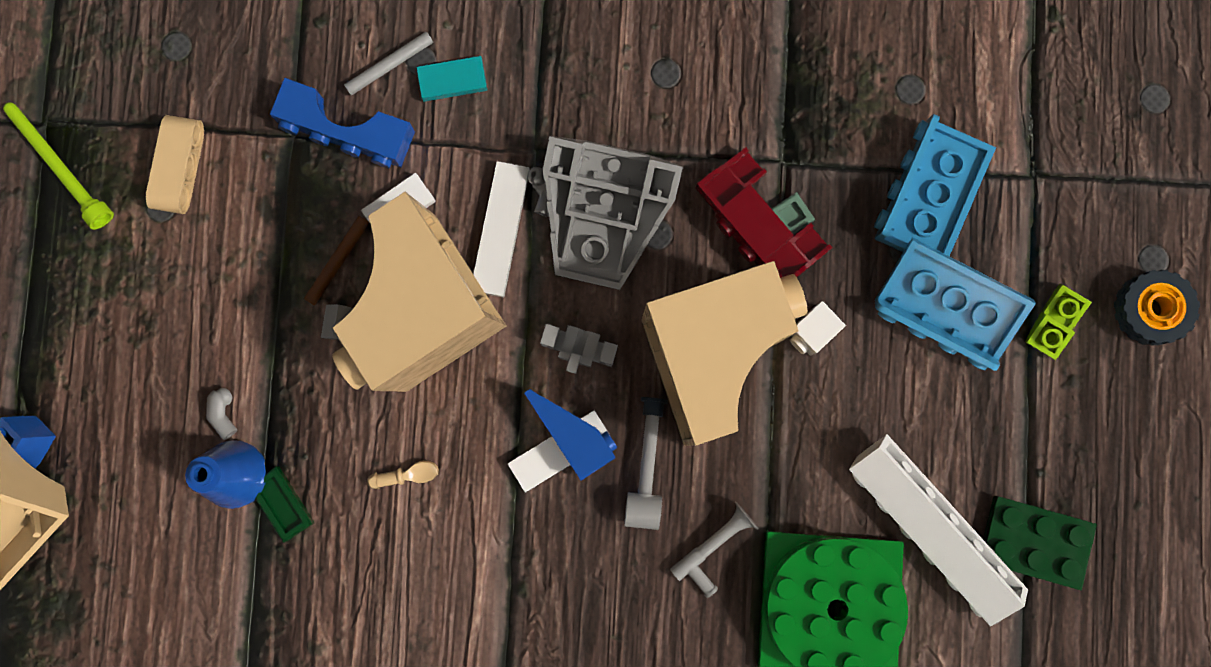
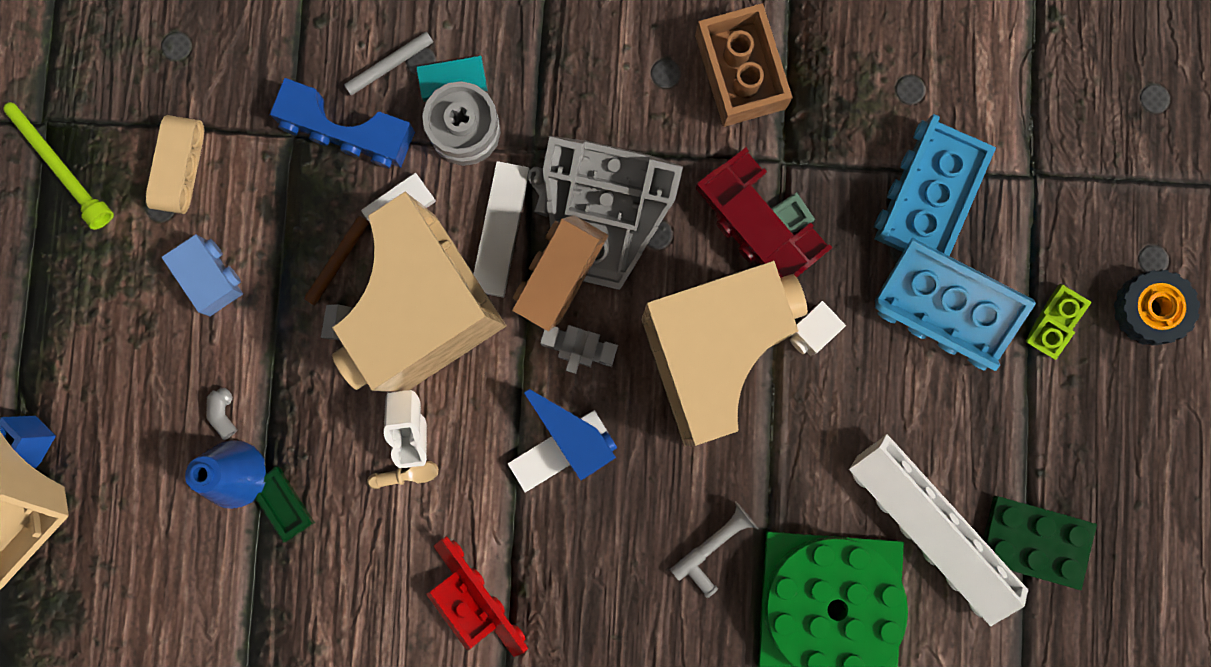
(203, 274): none -> medium blue brick
(405, 429): none -> white brick
(445, 126): none -> light grey wheel
(469, 606): none -> red bracket
(558, 271): none -> medium nougat brick
(643, 508): light grey piece -> none
(743, 65): none -> medium nougat brick

